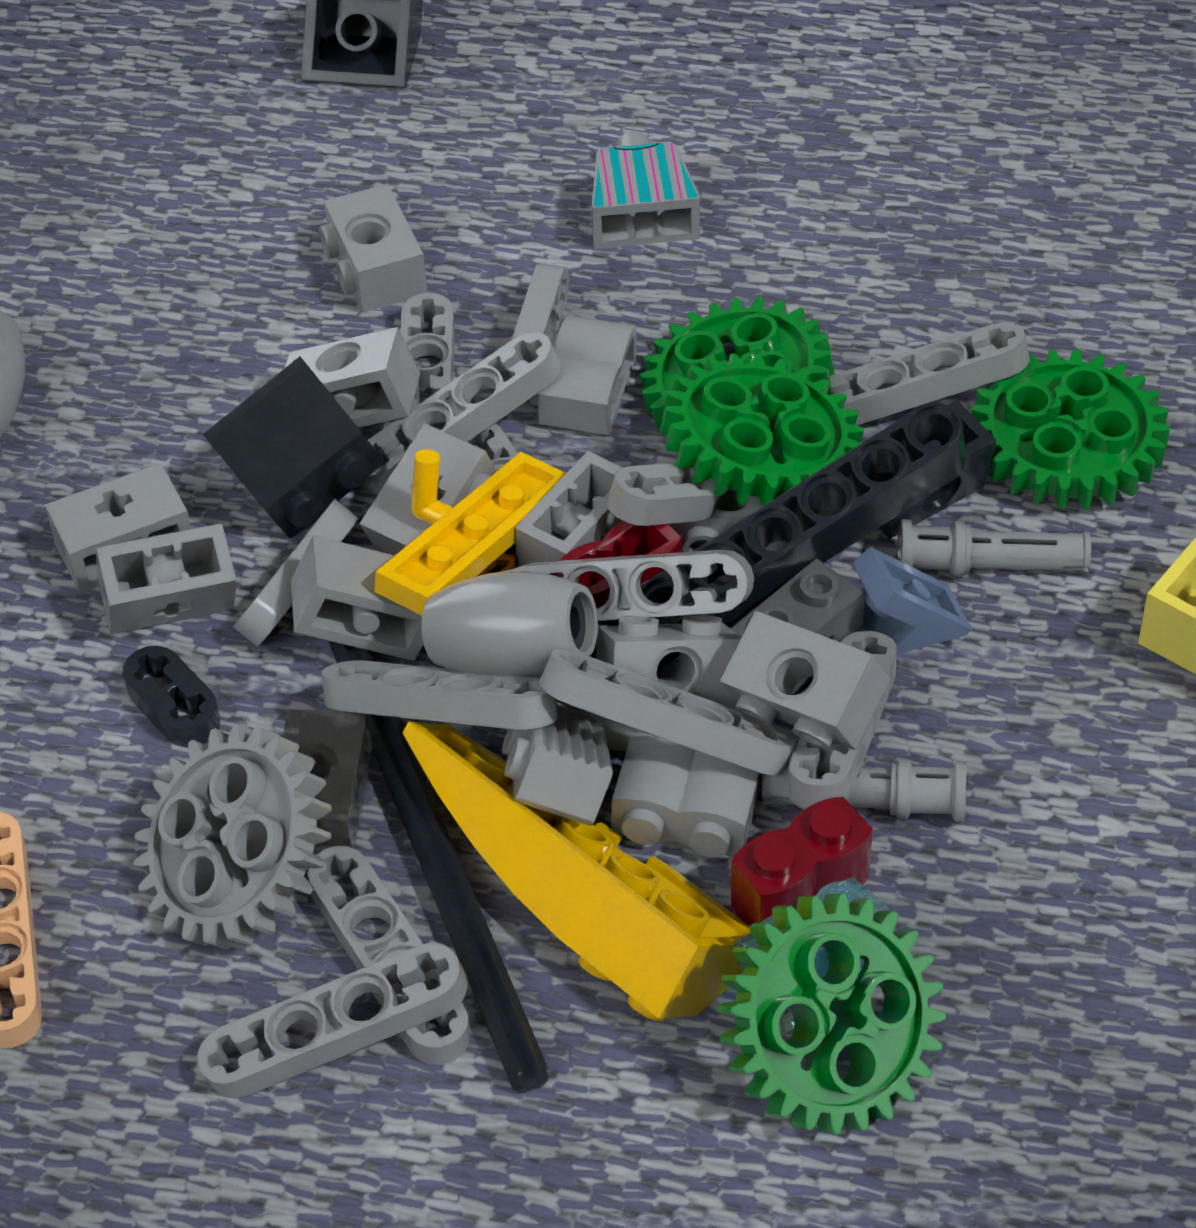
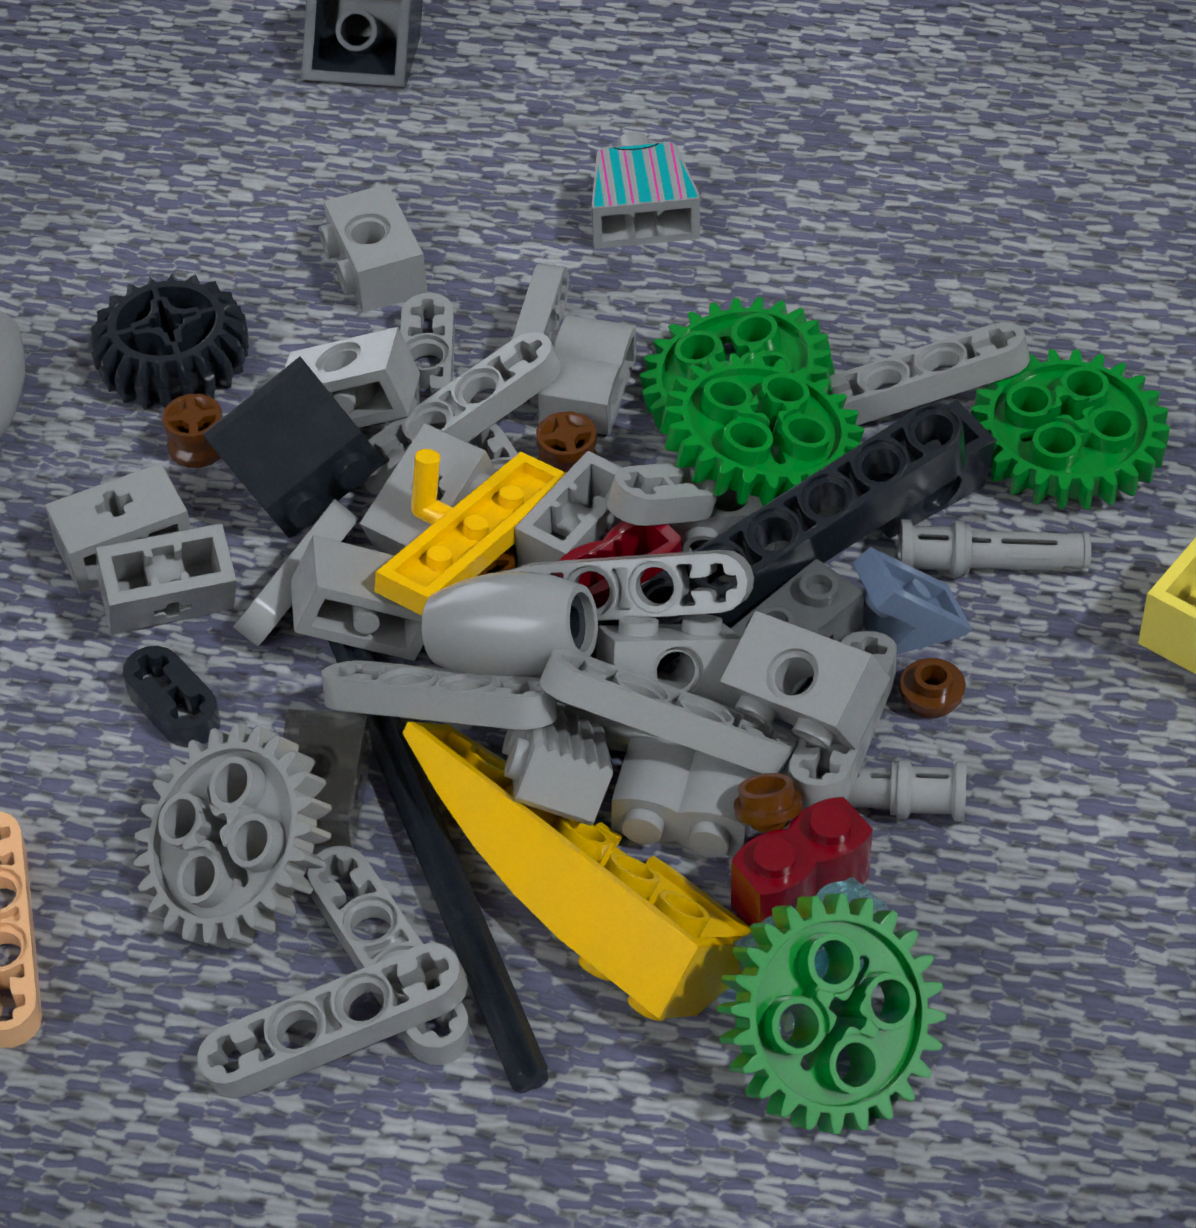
(169, 341): none -> black gear
(184, 424): none -> reddish brown wheel
(565, 439): none -> reddish brown wheel
(767, 802): none -> reddish brown plate
(928, 699): none -> reddish brown plate

